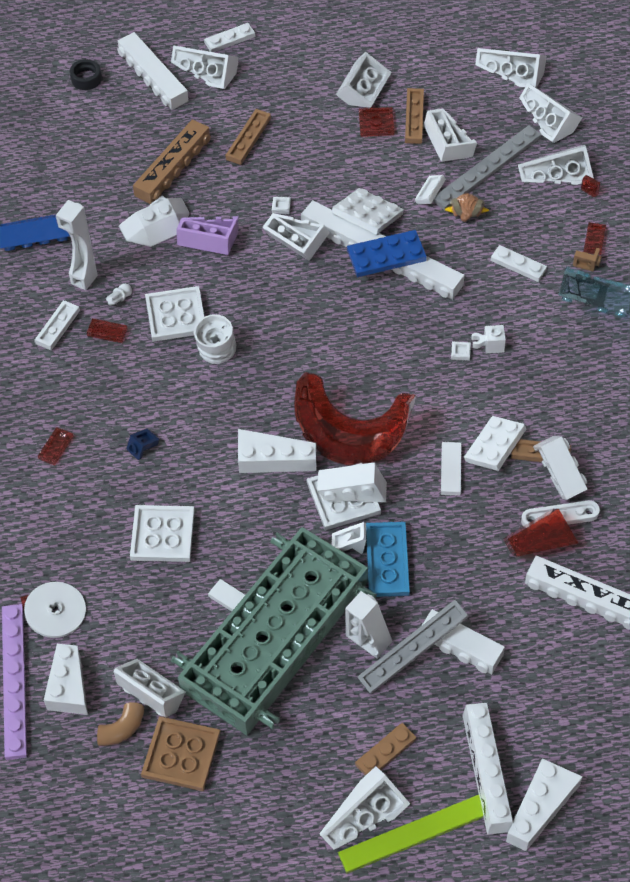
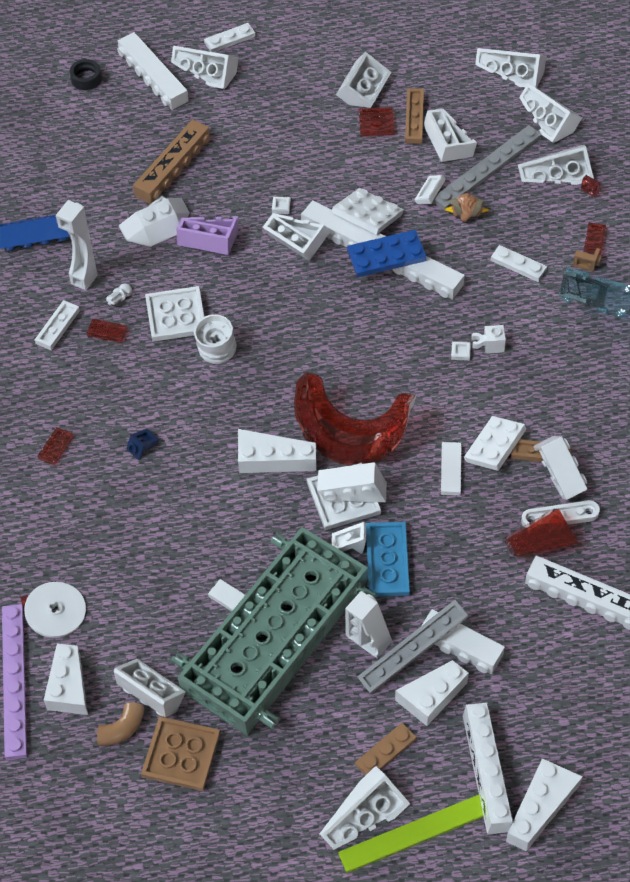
(162, 533): white plate -> none
(248, 136): medium nougat plate -> none
(432, 692): none -> white wedge

